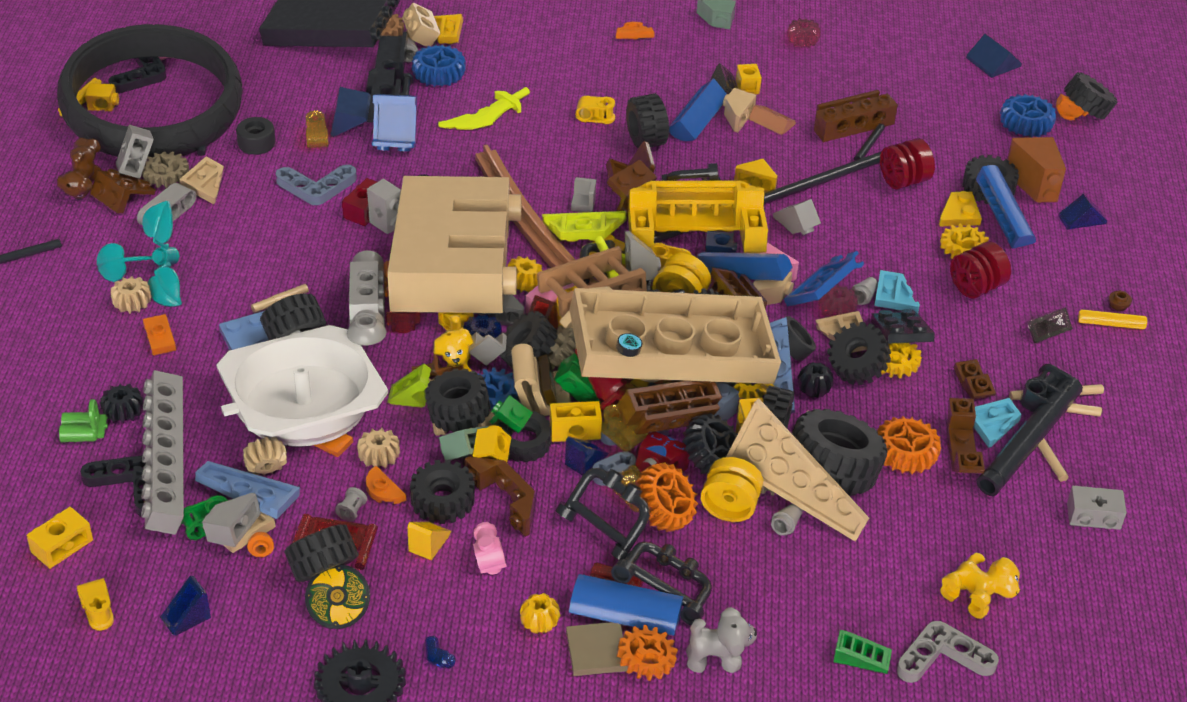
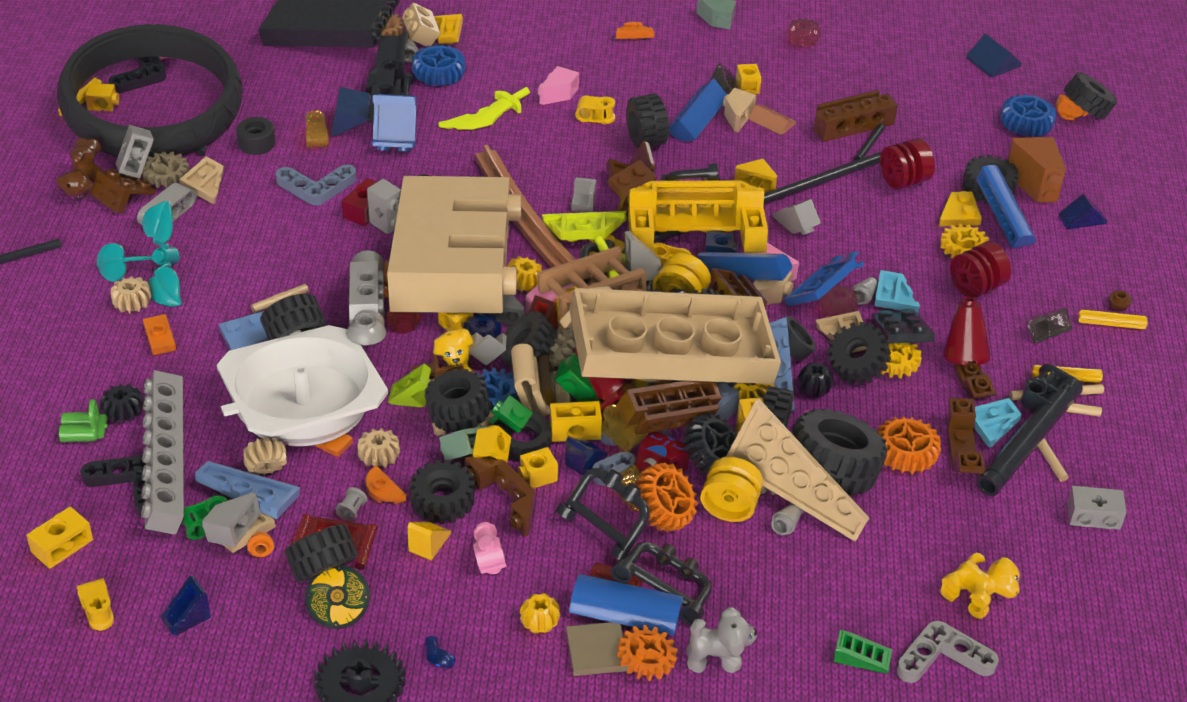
(538, 468): none -> yellow brick
(559, 86): none -> bright pink slope
(629, 345): tile -> none
(967, 335): none -> dark red cone
(1081, 374): none -> yellow axle

